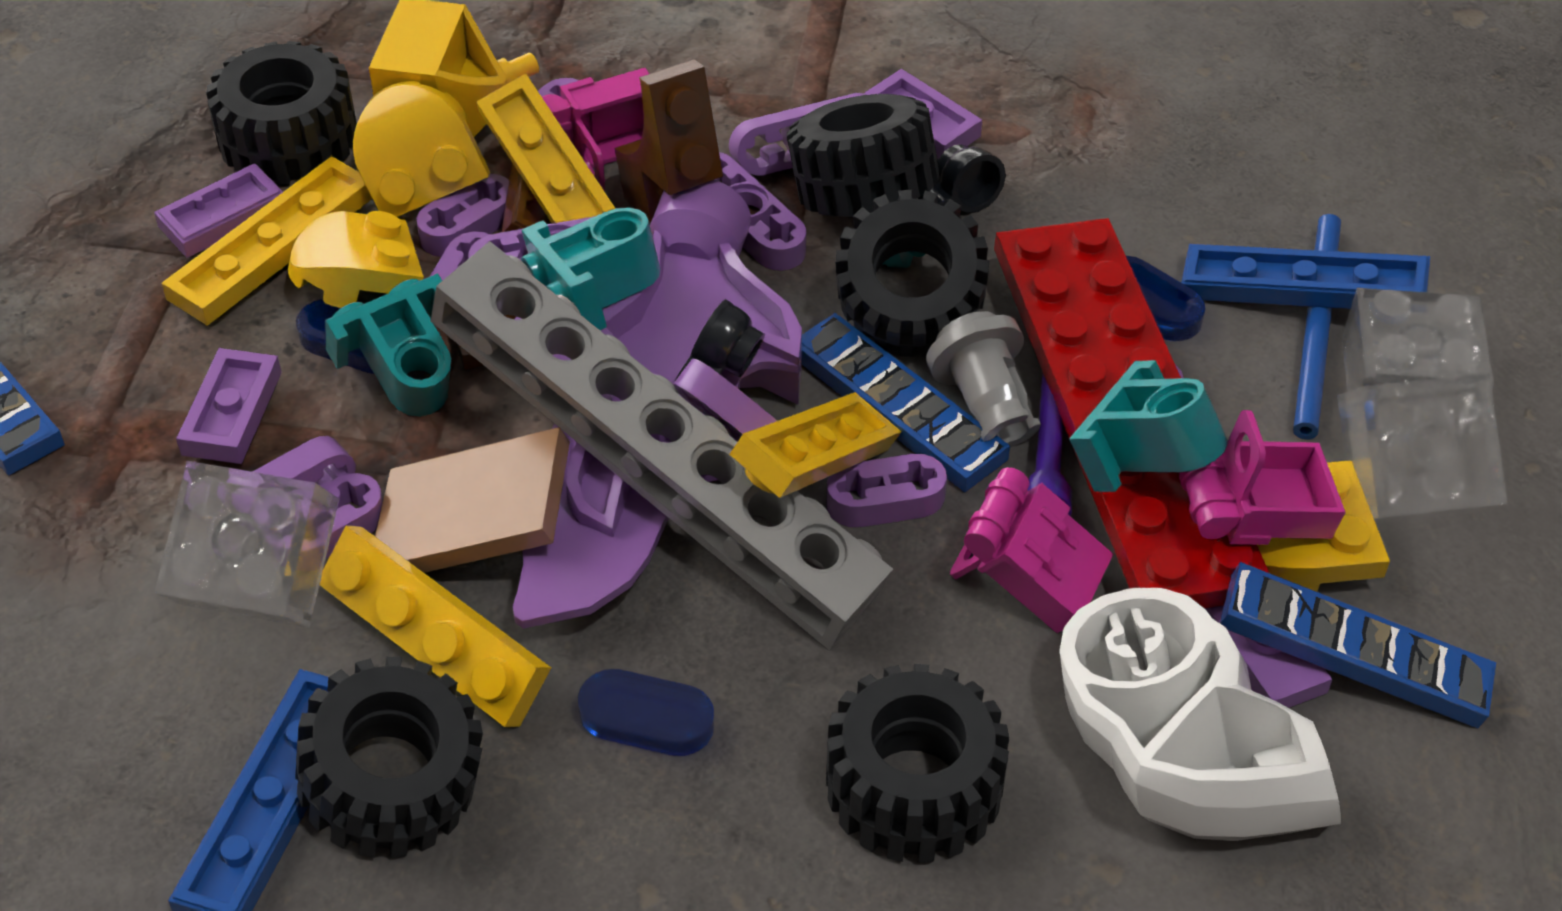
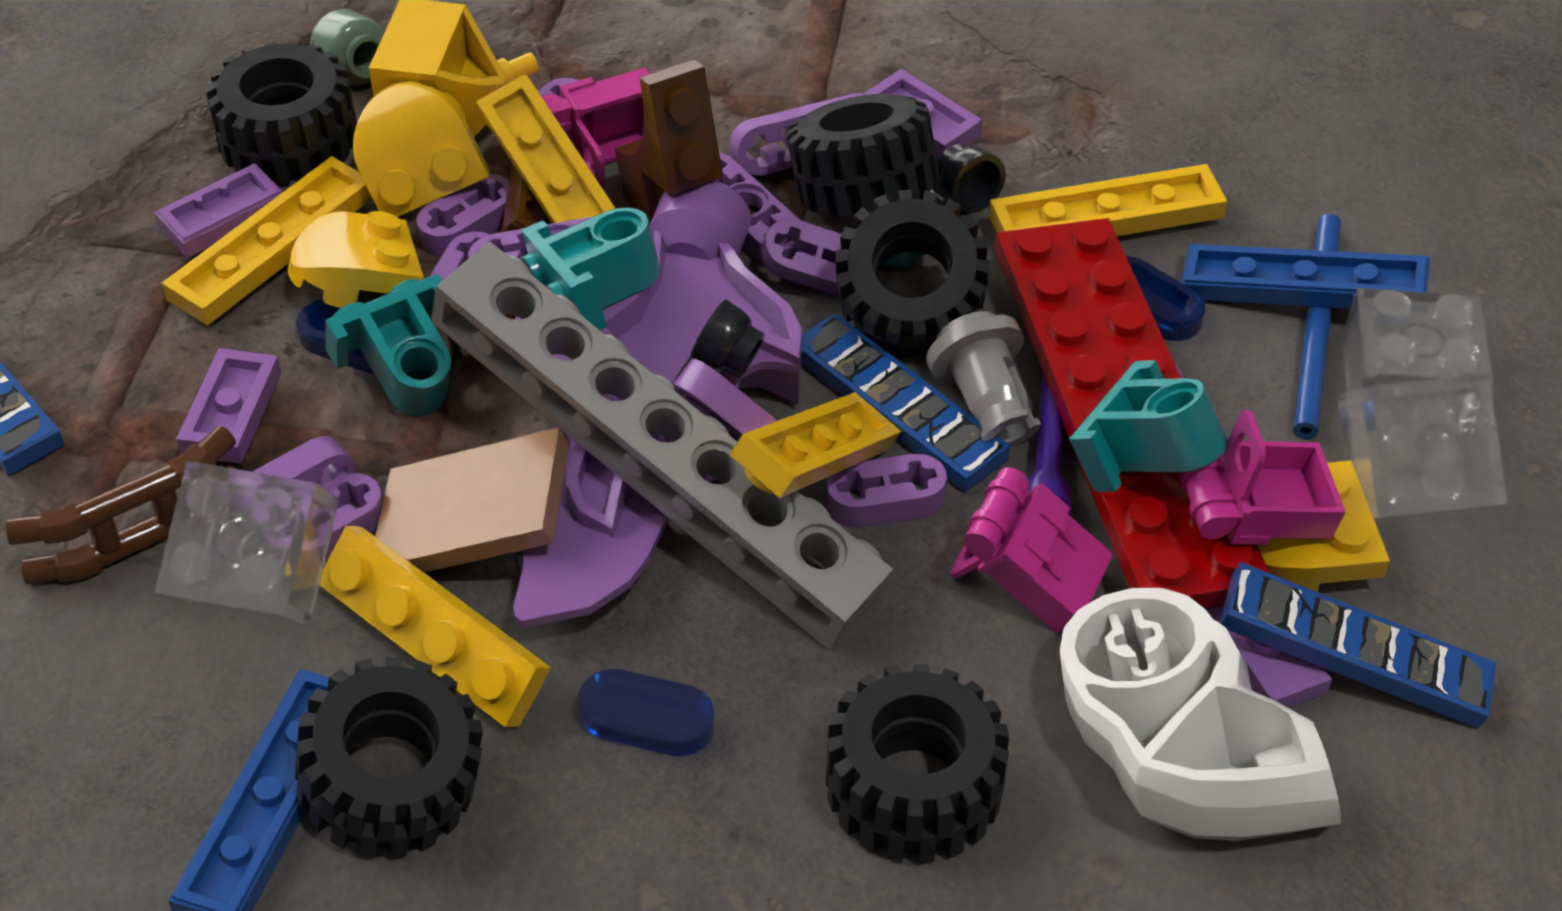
(98, 517): none -> reddish brown piece
(351, 39): none -> sand green head
(815, 254): none -> medium lavender beam
(1130, 202): none -> yellow plate

